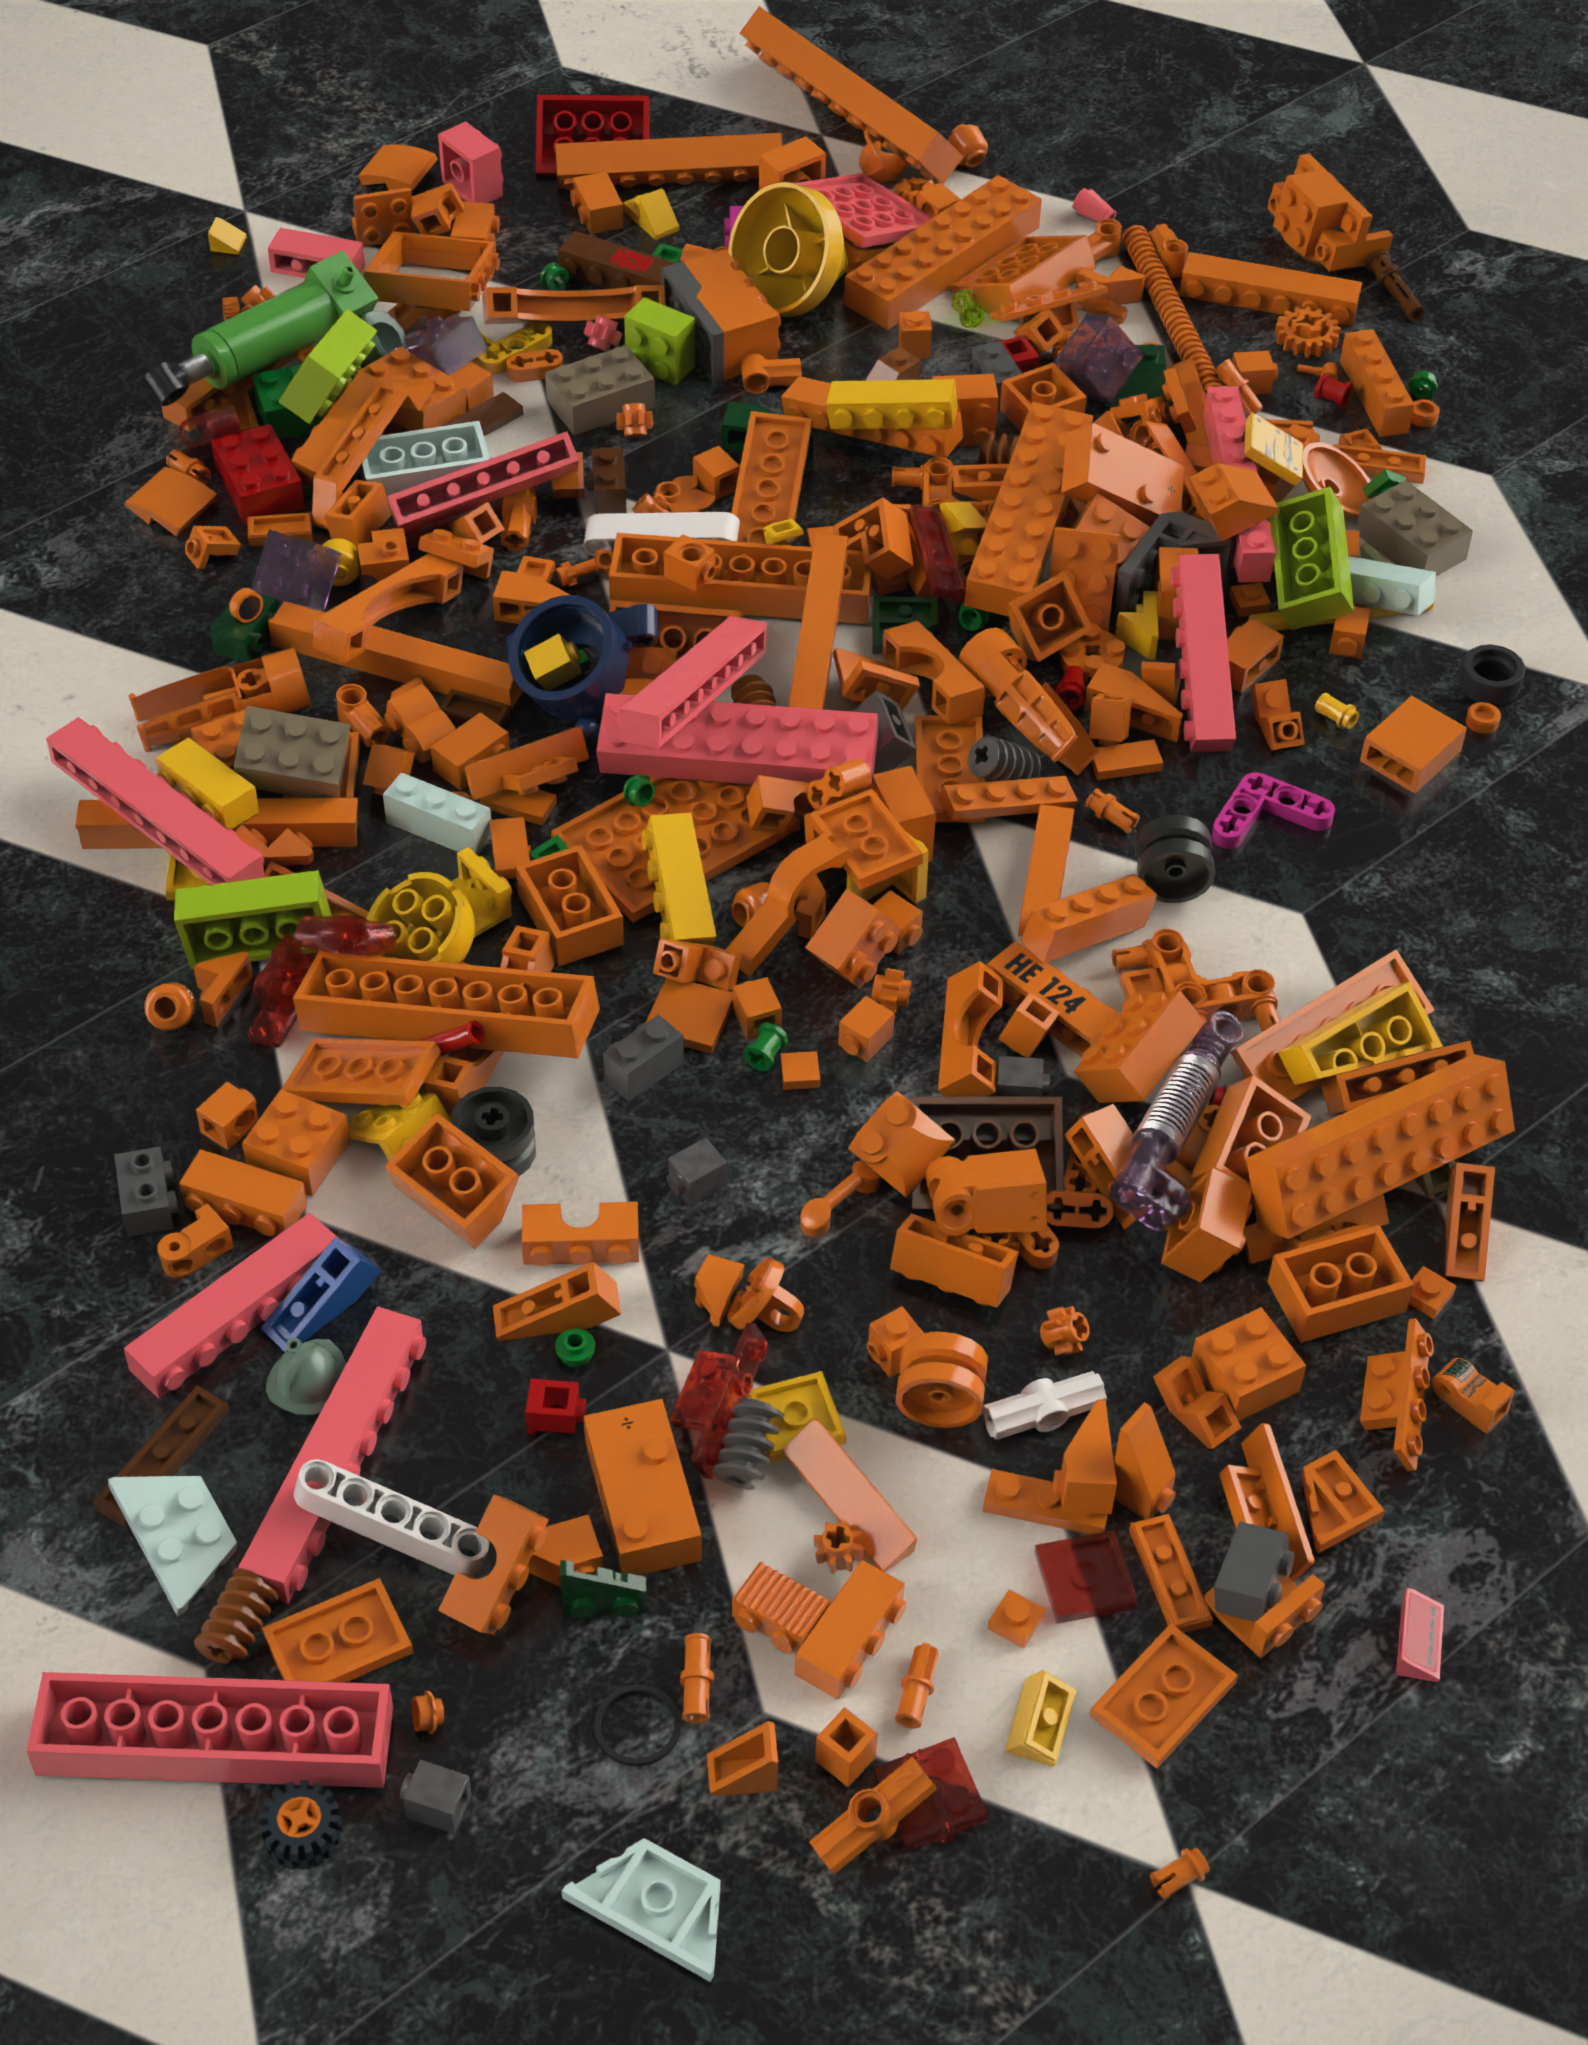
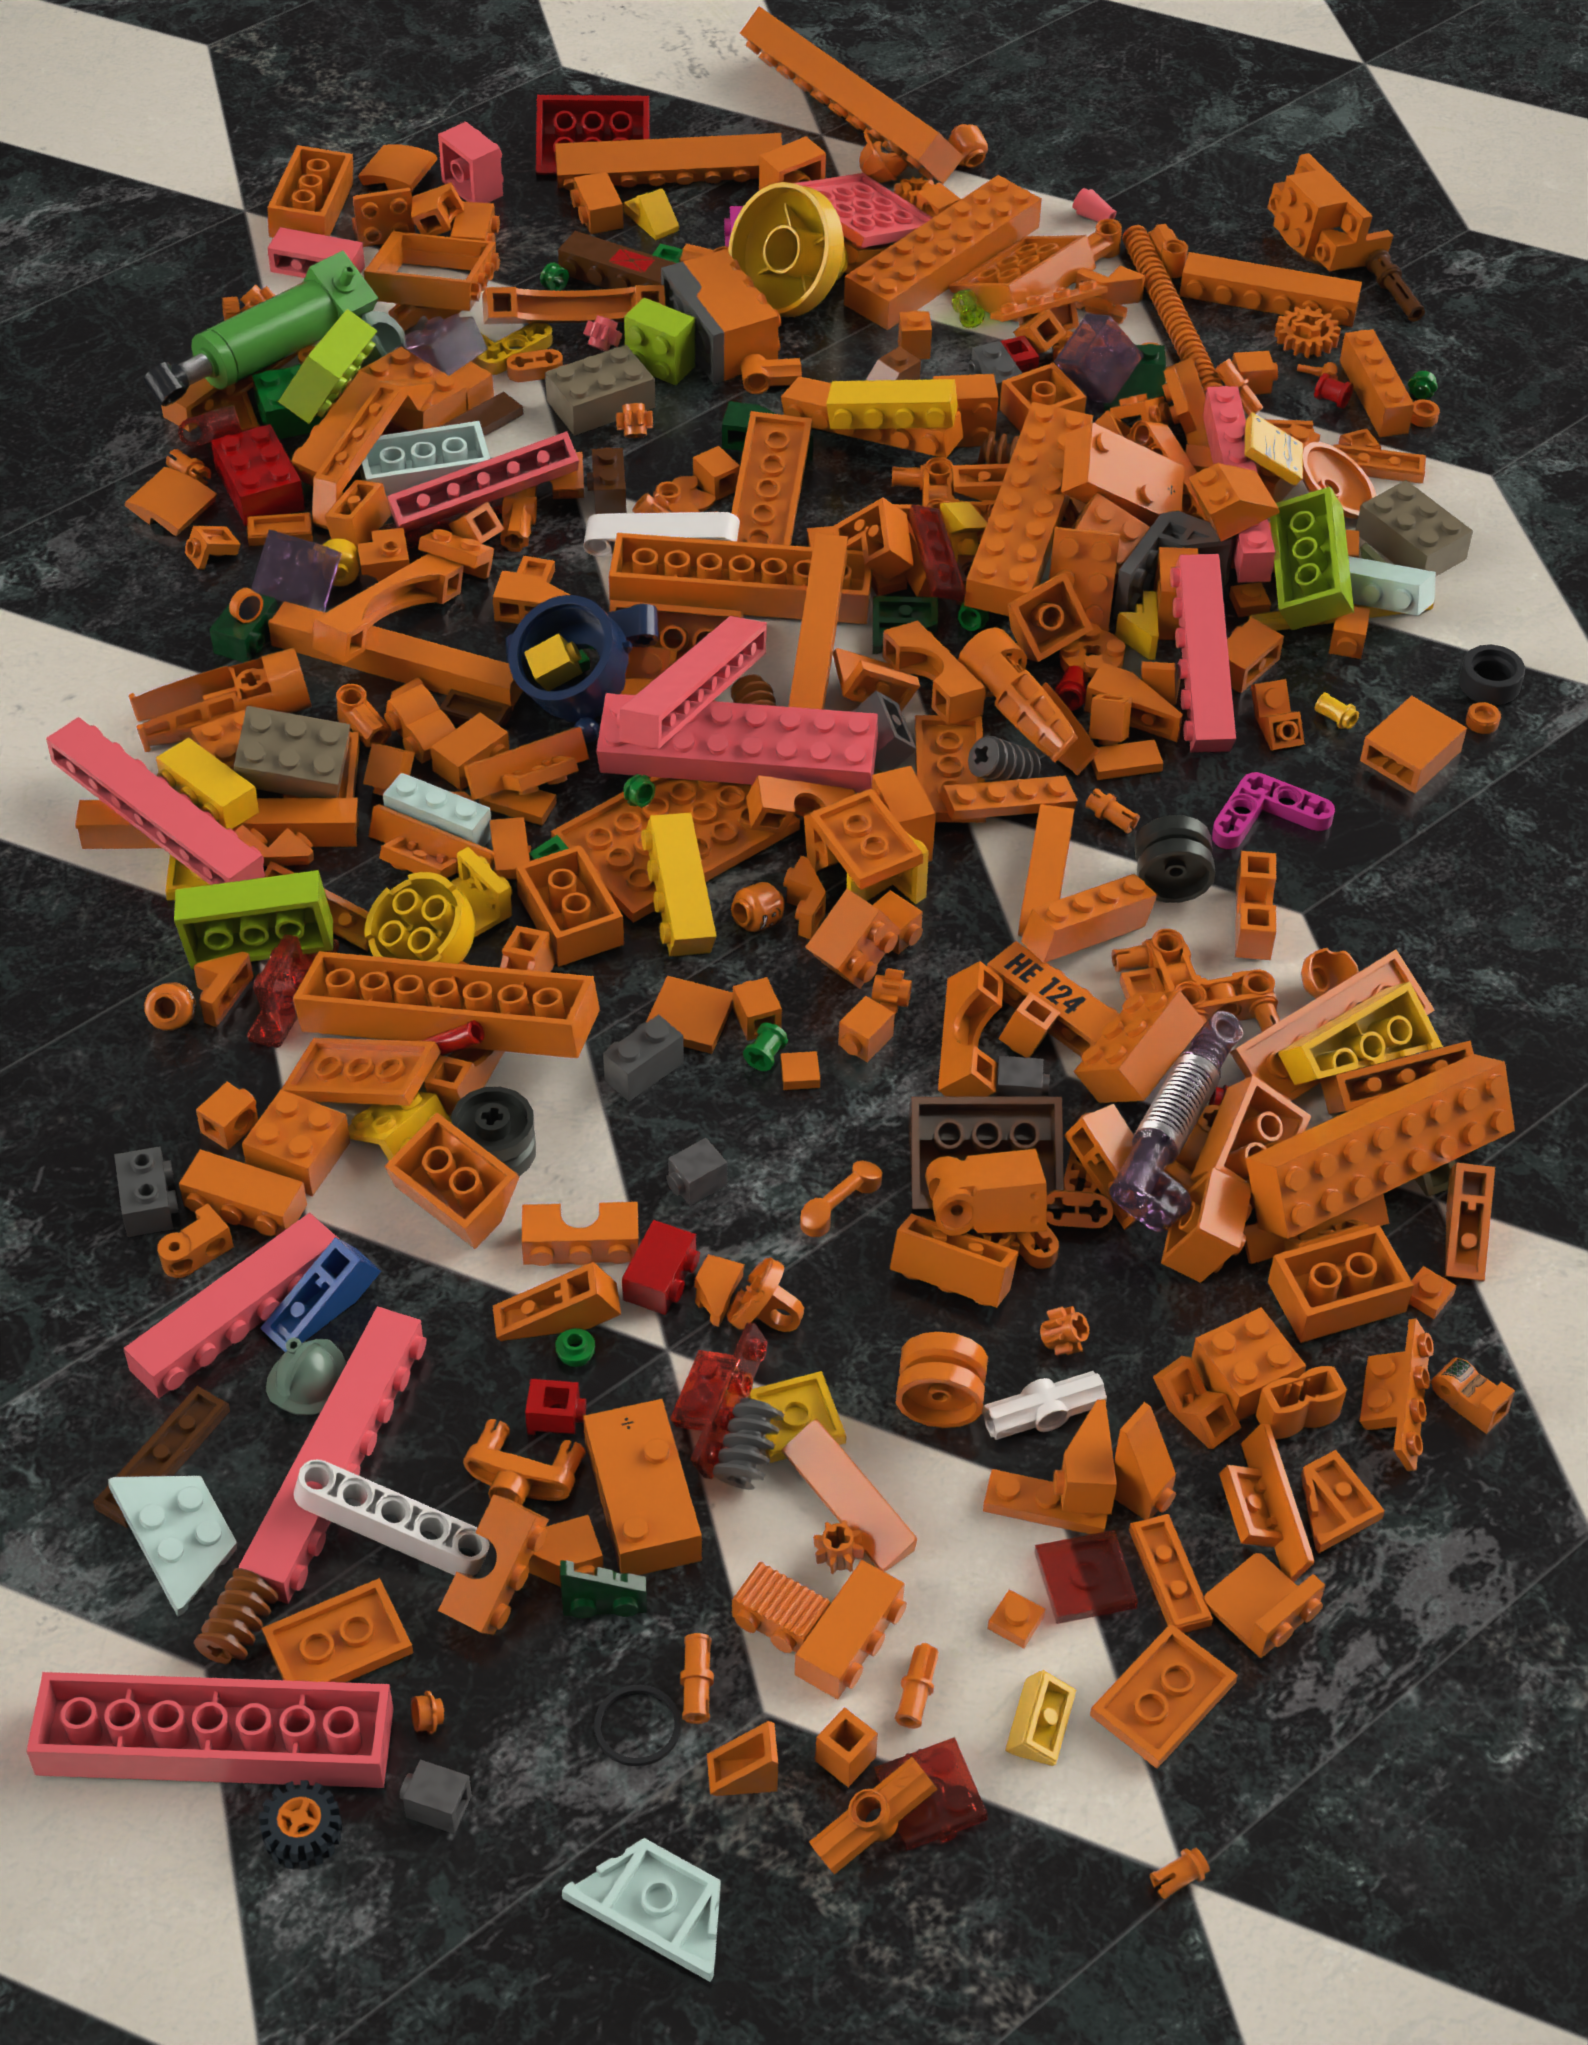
(225, 237): yellow slope -> none
(311, 191): none -> orange brick
(345, 935): clear red piece -> none
(418, 845): none -> orange bracket
(519, 1476): none -> orange connector
(601, 562): orange bar -> none
(660, 1267): none -> red brick
(689, 563): orange brick -> none
(696, 962): orange slope -> none
(777, 912): orange piece -> none
(782, 532): yellow slope -> none
(839, 783): orange axle -> none
(888, 1337): orange brick -> none
(900, 1143): orange slope -> none
(1252, 1572): dark grey brick -> none
(1254, 905): none -> orange arch
(1301, 1402): none -> orange brick
(1326, 970): none -> orange hair
(1382, 482): green plate -> none
(1420, 1637): slope -> none

